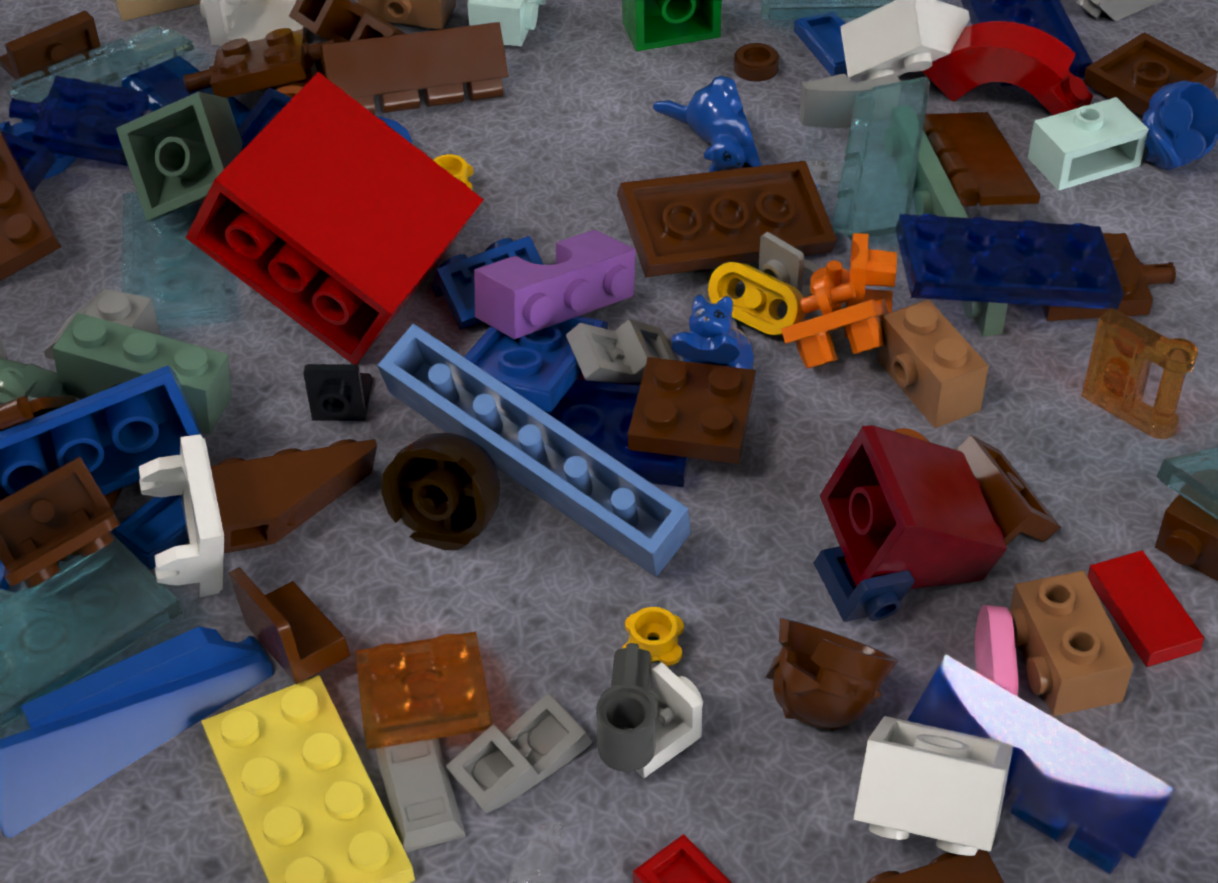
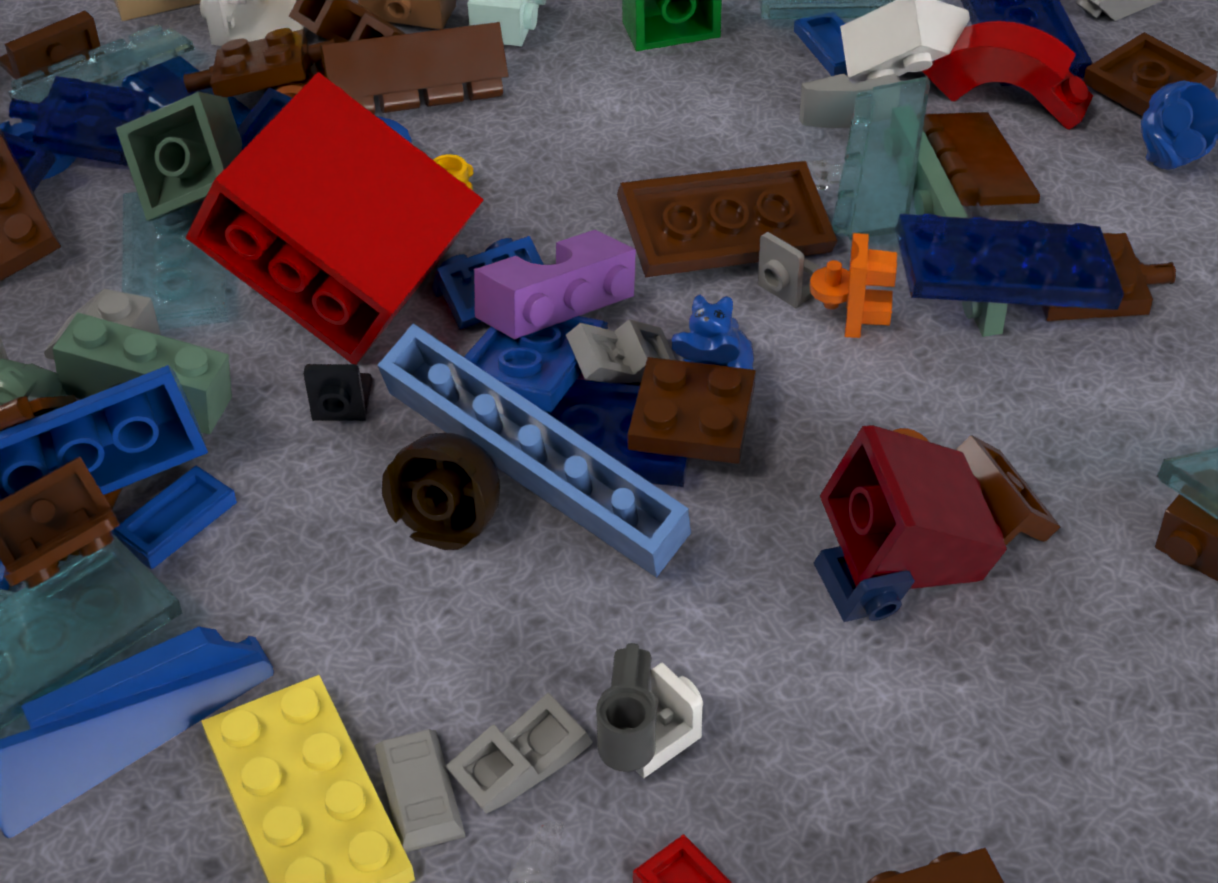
(192, 479): white piece -> none
(277, 493): reddish brown slope -> none
(290, 627): reddish brown panel -> none
(422, 690): clear orange plate -> none
(660, 624): yellow plate -> none
(718, 119): blue animal -> none
(756, 62): reddish brown tile -> none
(760, 299): yellow plate -> none
(814, 336): orange hips -> none
(825, 675): reddish brown helmet -> none
(932, 363): medium nougat brick -> none
(933, 785): white brick -> none
(996, 647): bright pink tile -> none
(1055, 766): clear blue windscreen -> none
(1069, 644): medium nougat brick -> none
(1087, 143): light aqua brick -> none
(1121, 369): clear orange plate -> none
(1145, 608): red tile -> none

